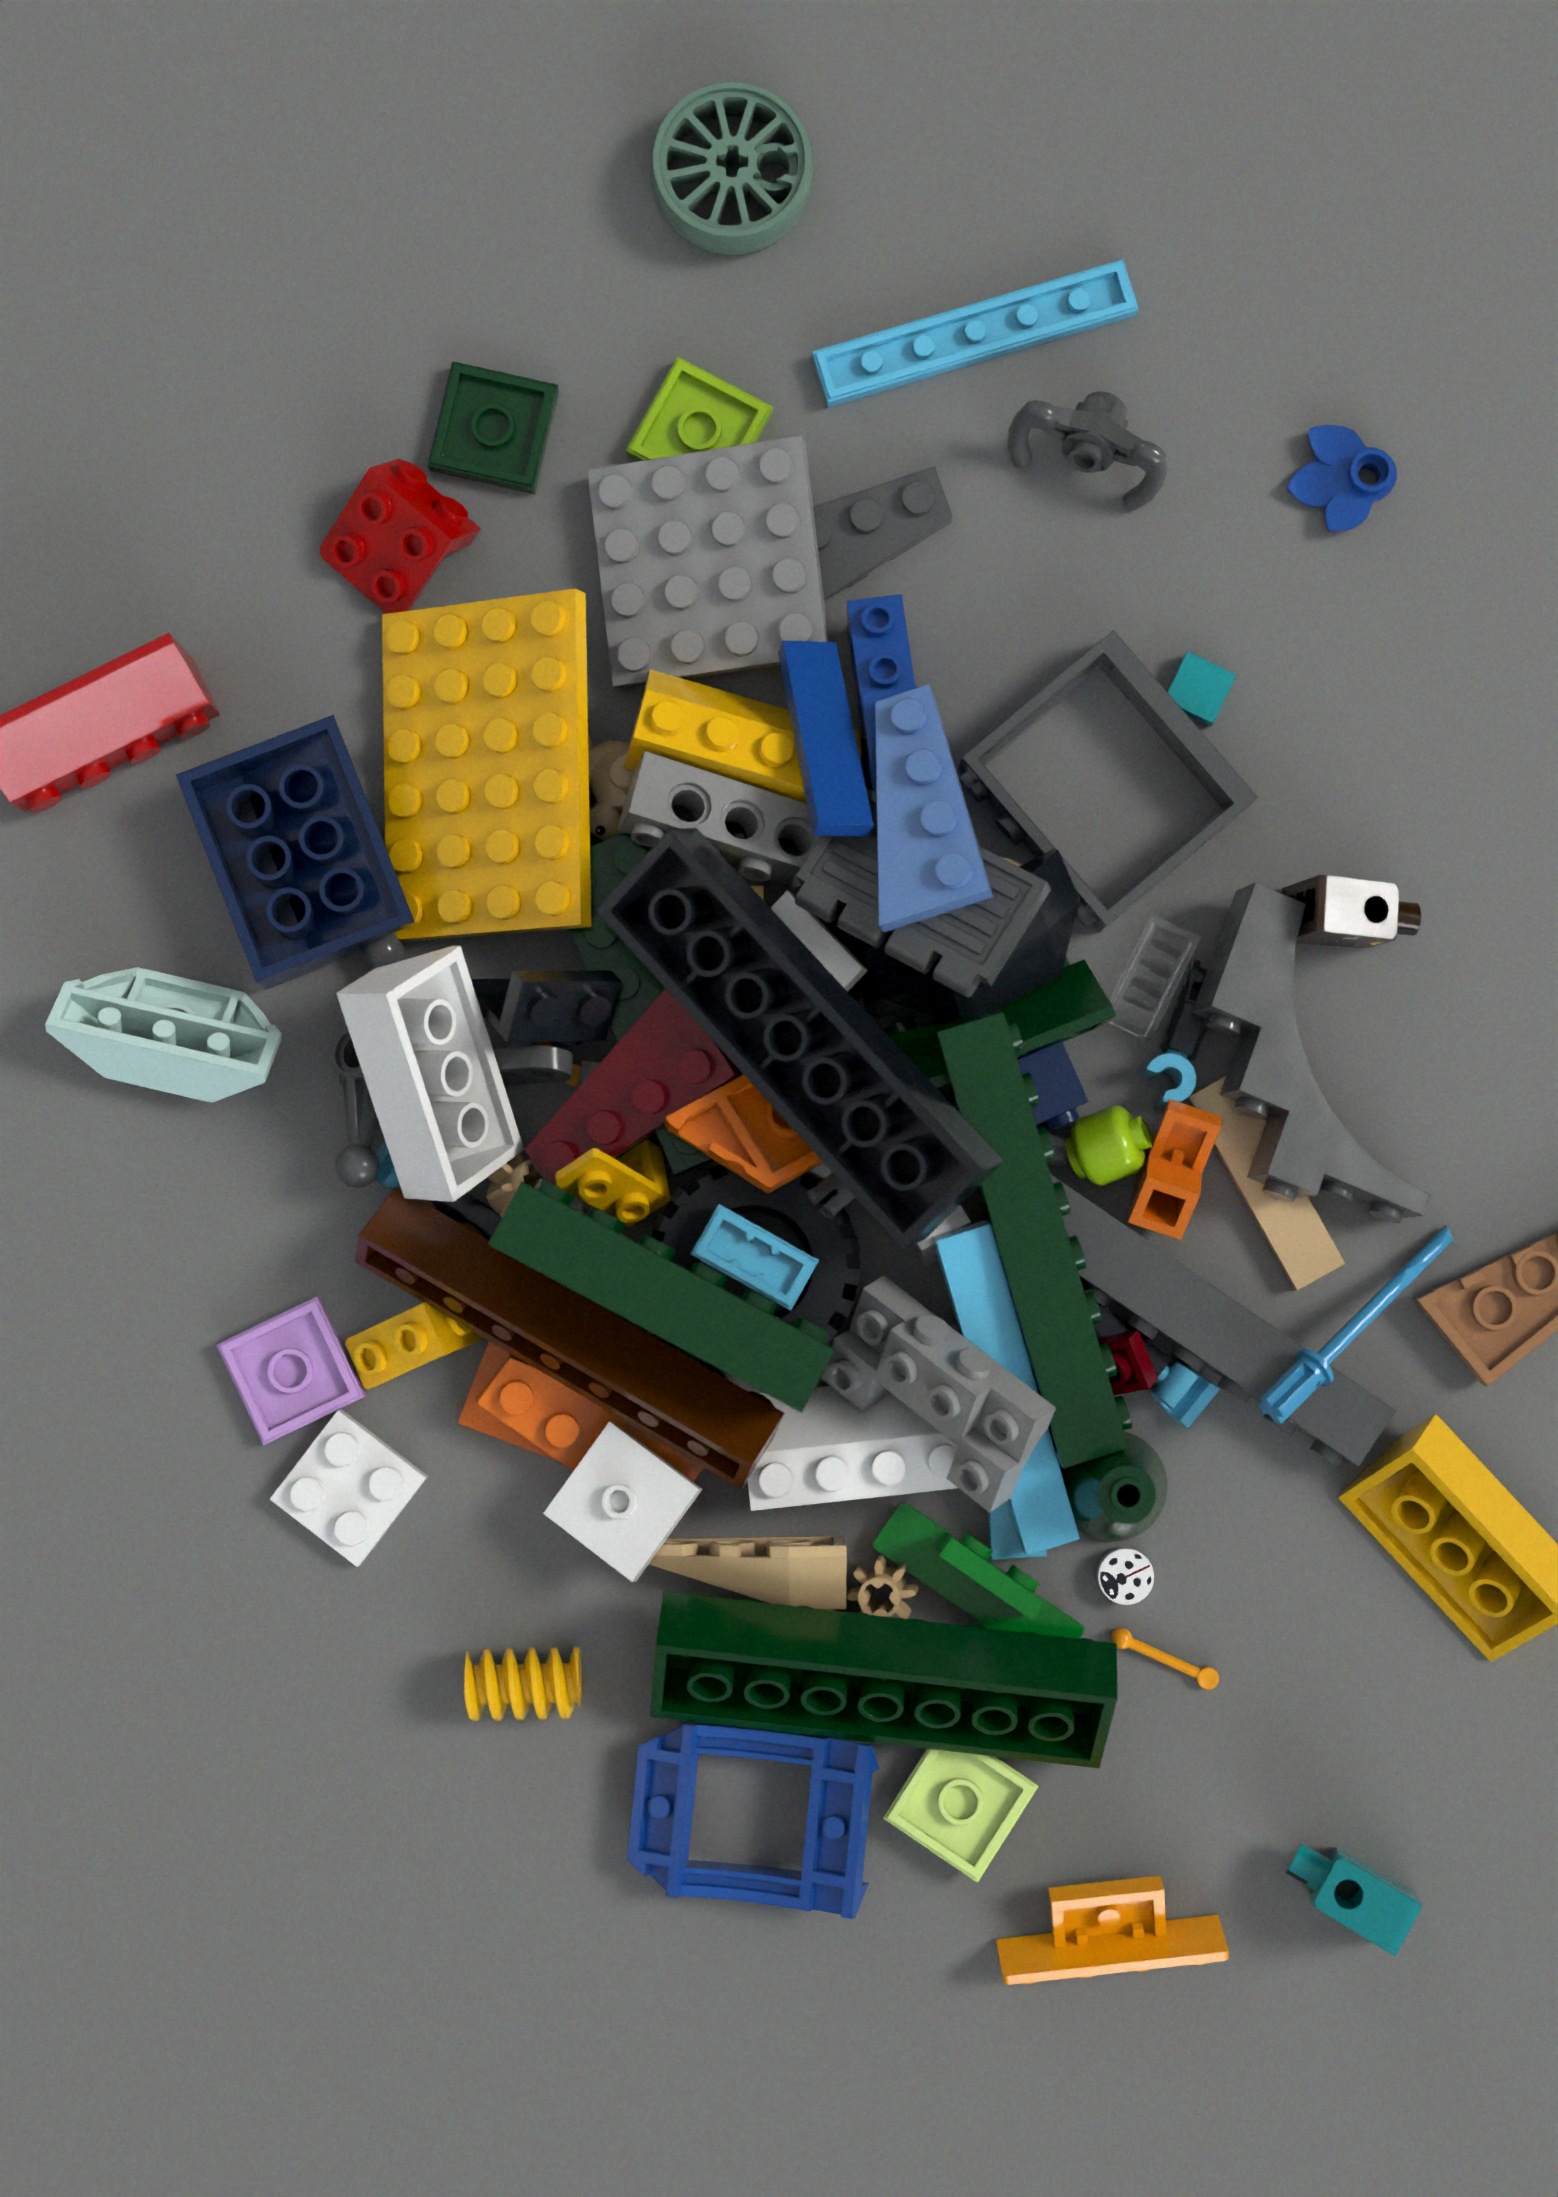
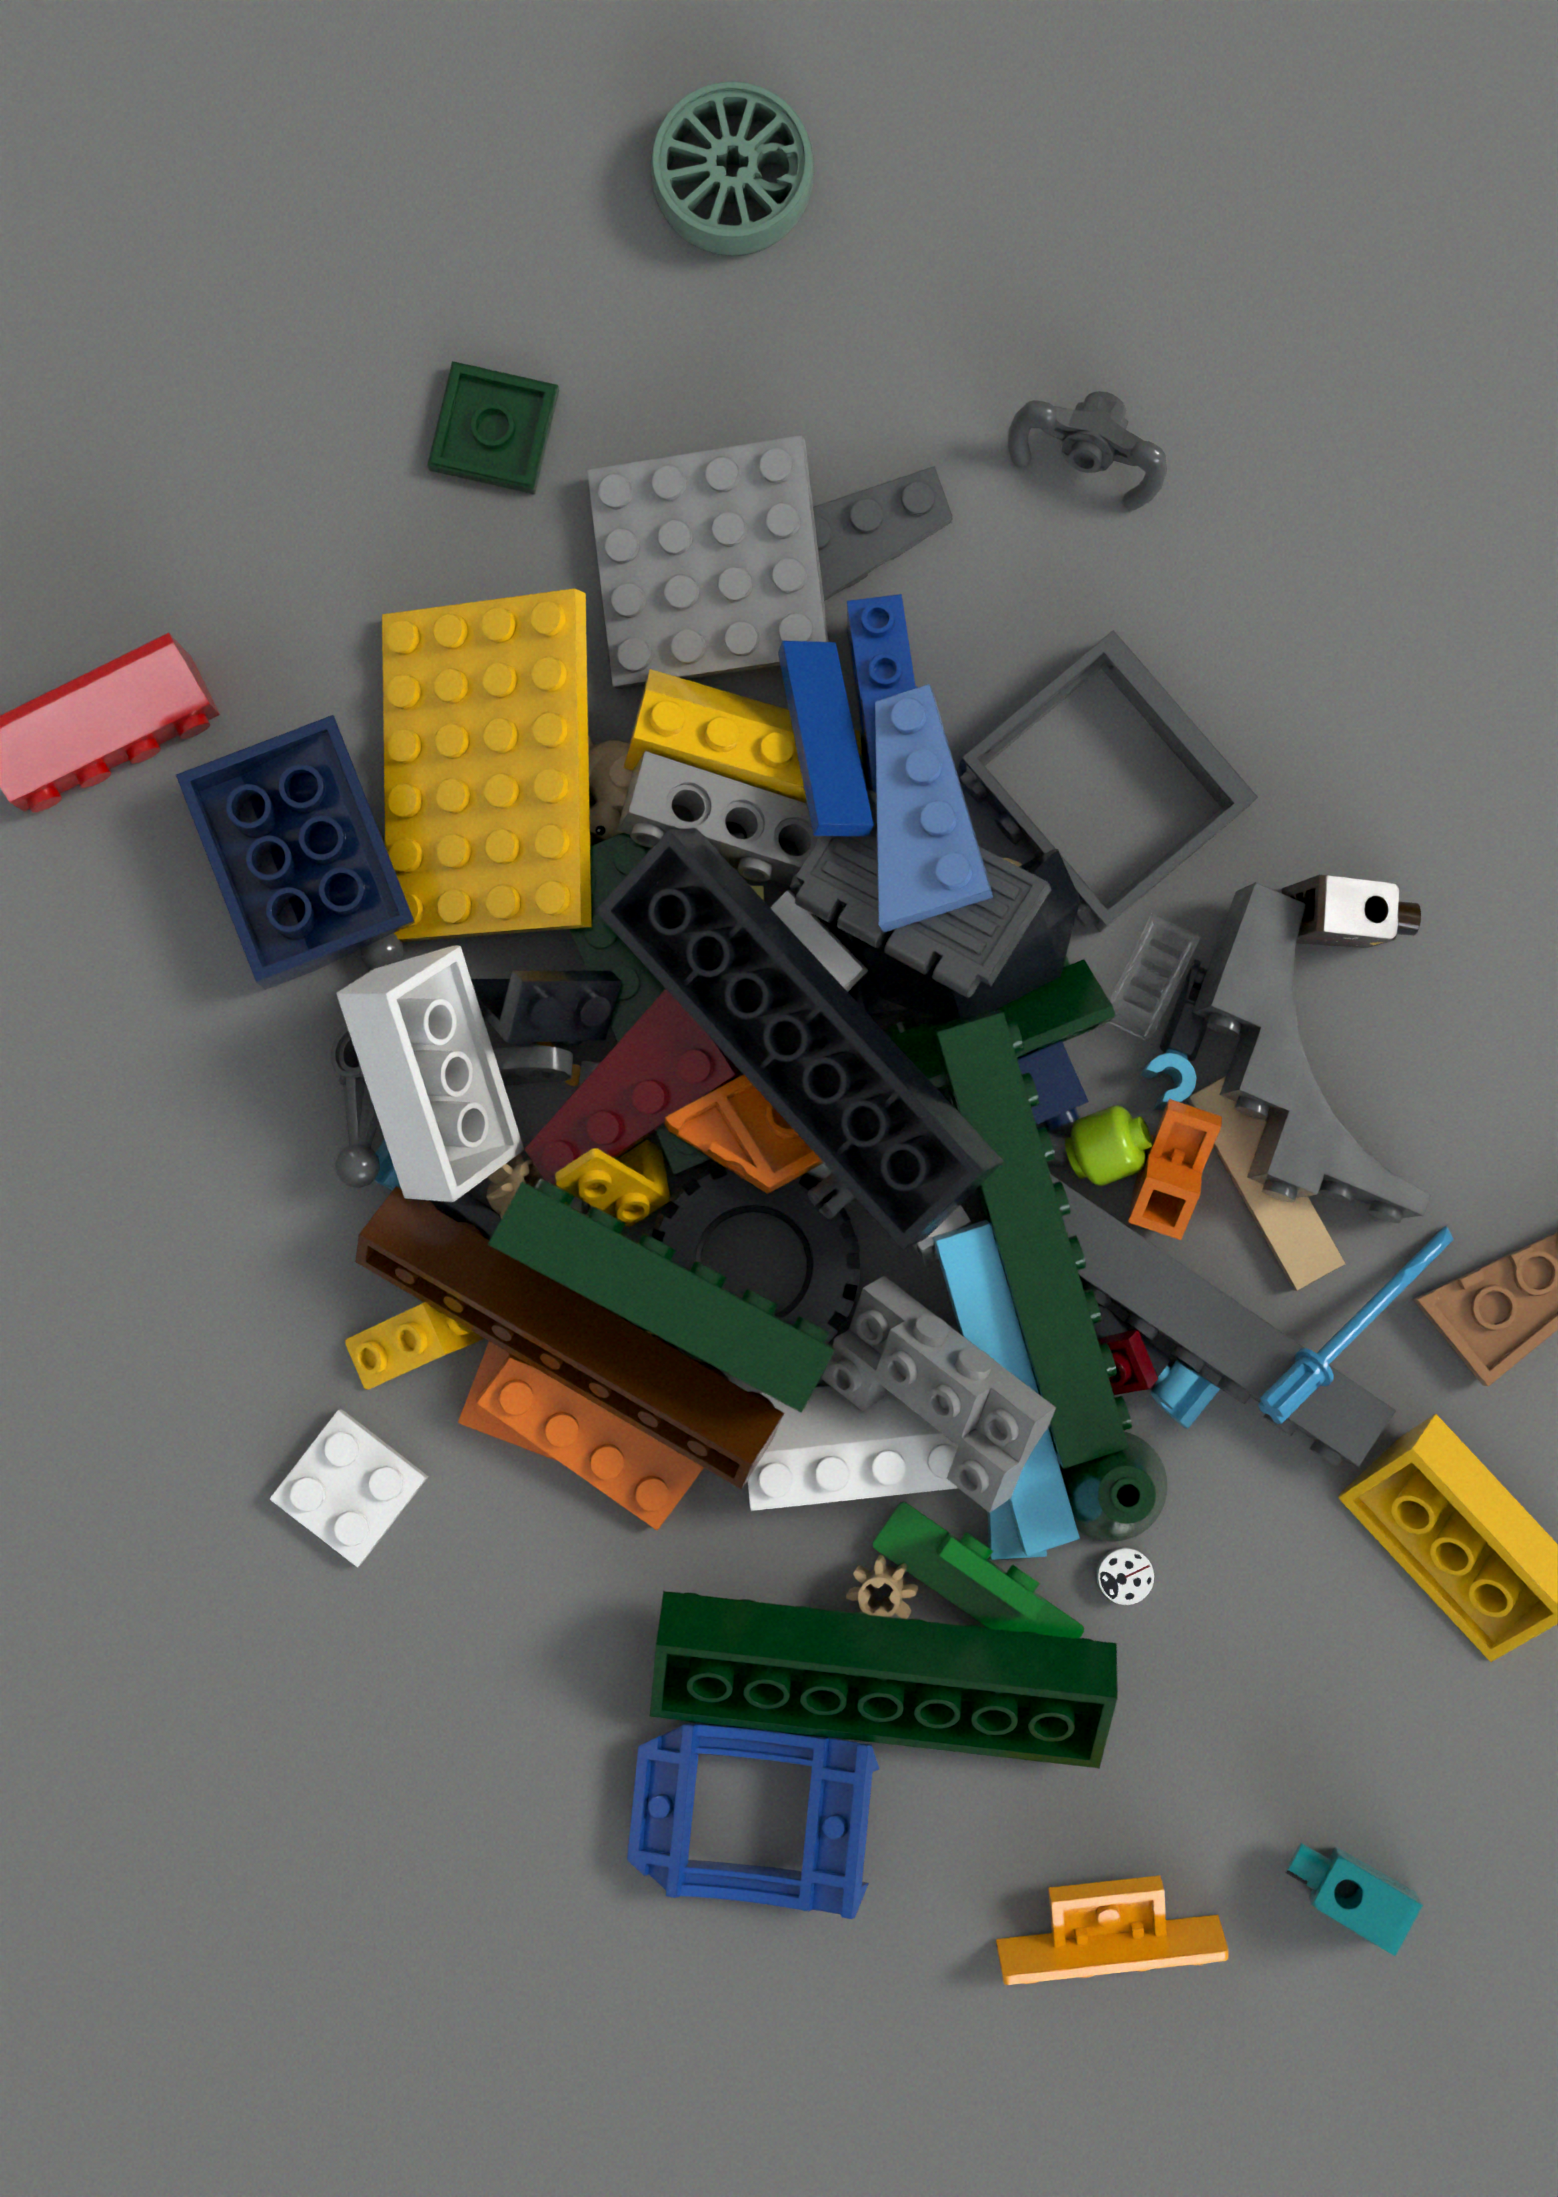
(166, 1033): light aqua wedge -> none
(291, 1370): lavender tile -> none
(395, 535): red bracket -> none
(523, 1684): yellow piece -> none
(622, 1501): white plate -> none
(697, 415): lime tile -> none
(754, 1257): medium azure plate -> none
(766, 1568): tan wedge -> none
(961, 1806): yellowish green plate -> none
(975, 333): medium azure tile -> none
(1200, 688): teal tile -> none
(1205, 1676): light orange hinge -> none
(1334, 478): blue plate -> none

